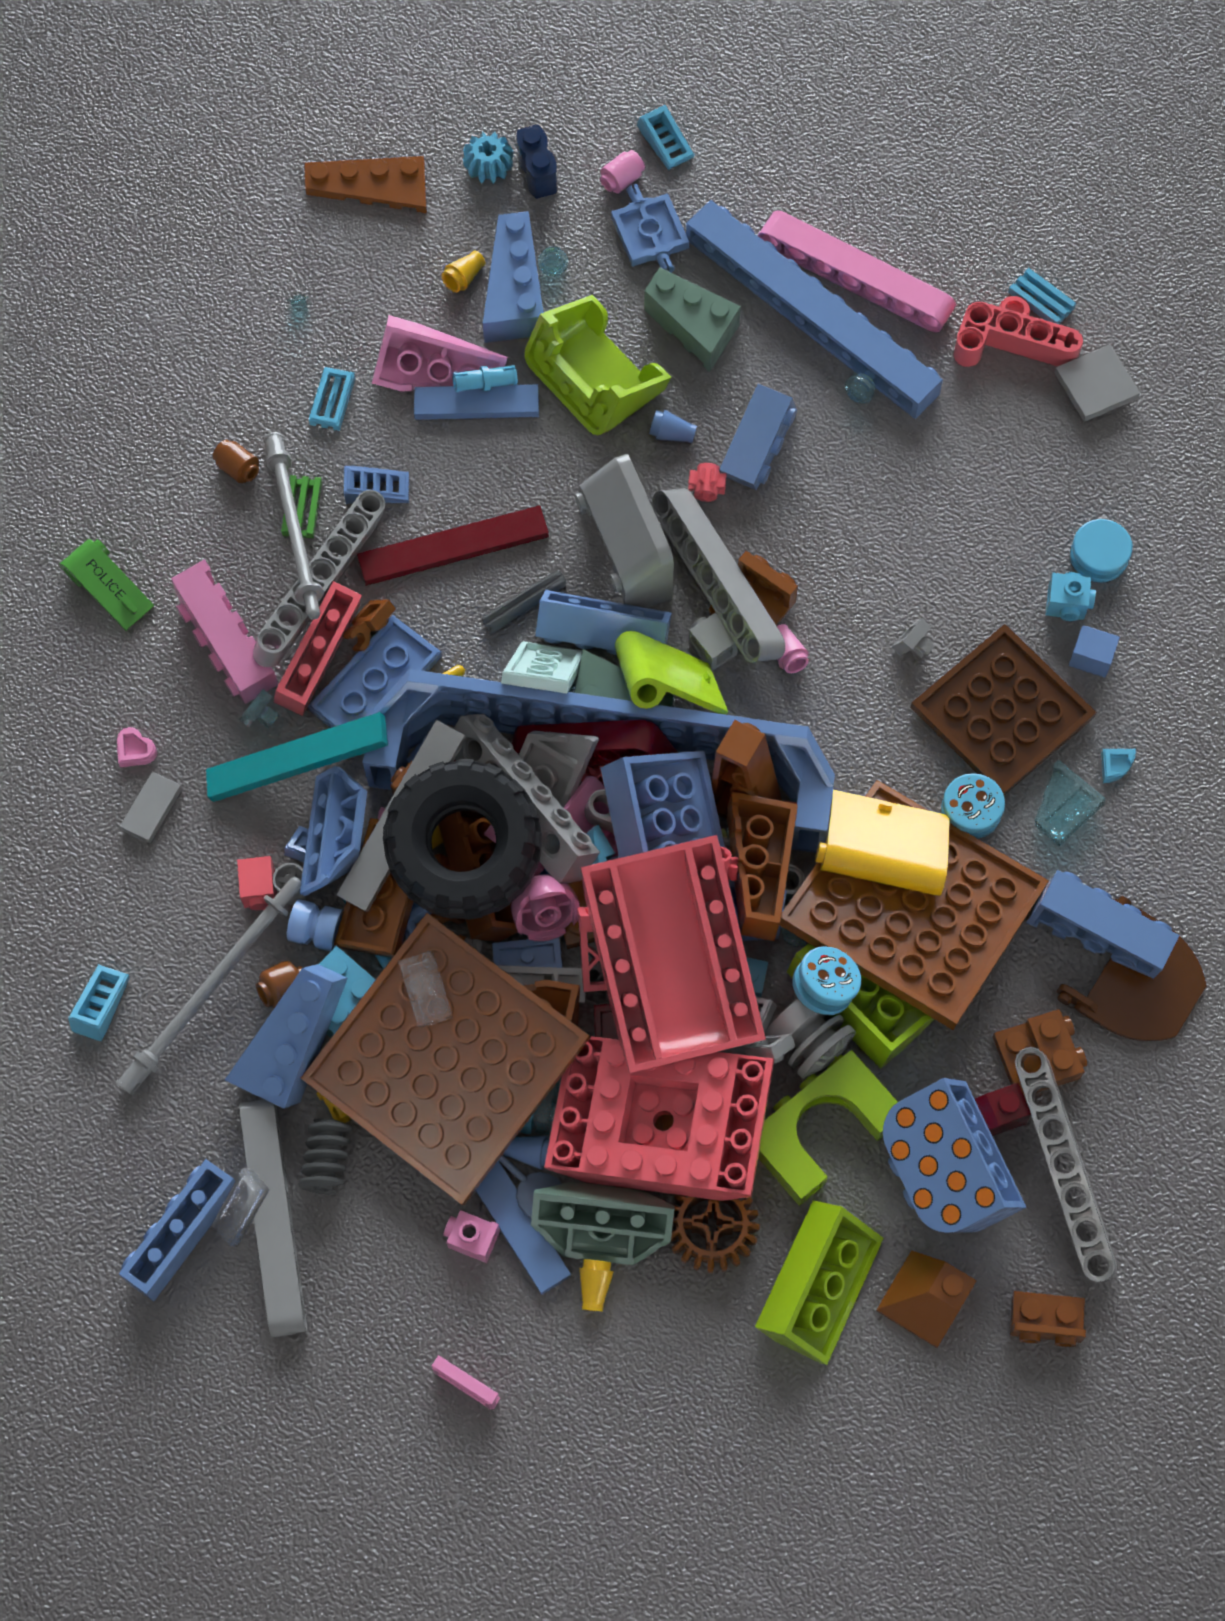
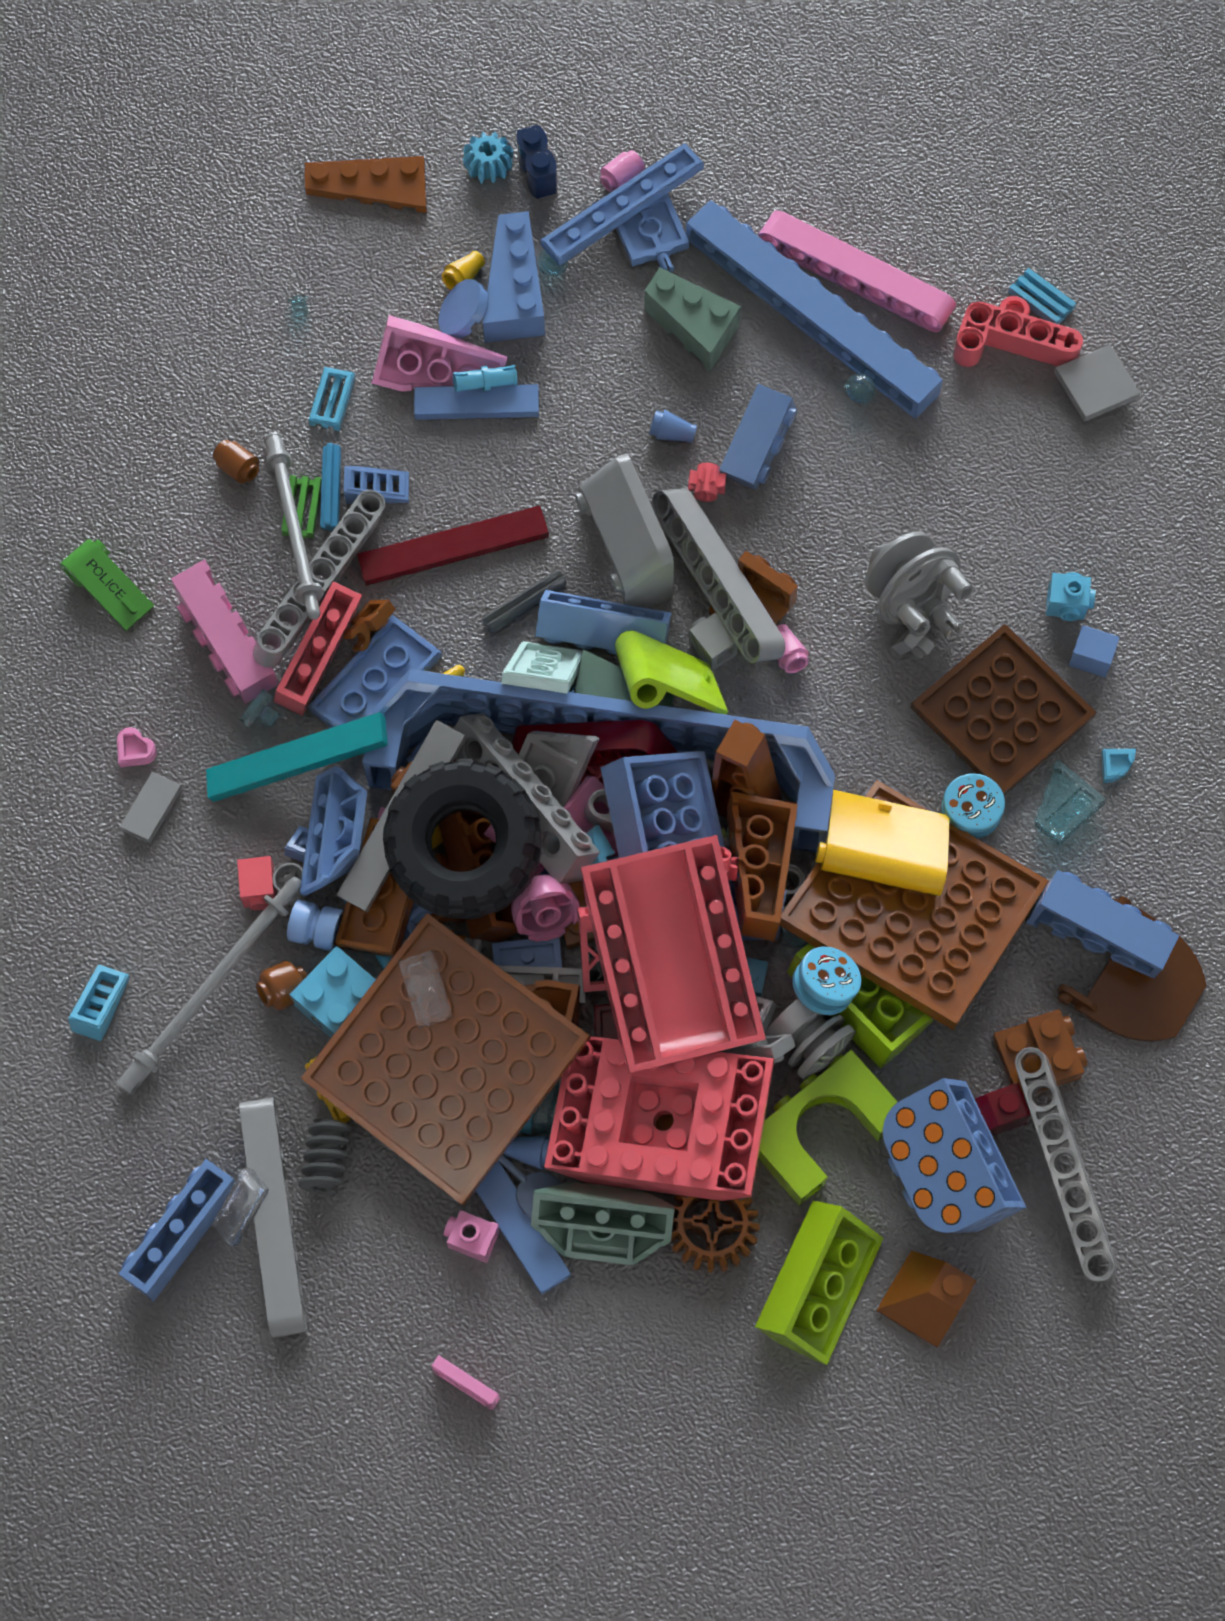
(290, 1038): medium blue wedge -> none
(330, 487): none -> dark azure axle
(463, 308): none -> medium blue tile
(588, 368): lime windscreen -> none
(595, 1282): yellow cone -> none
(622, 204): none -> medium blue tile
(663, 116): medium azure slope -> none
(915, 583): none -> light grey piece
(1047, 1317): dark orange bracket -> none
(1101, 550): medium azure head -> none

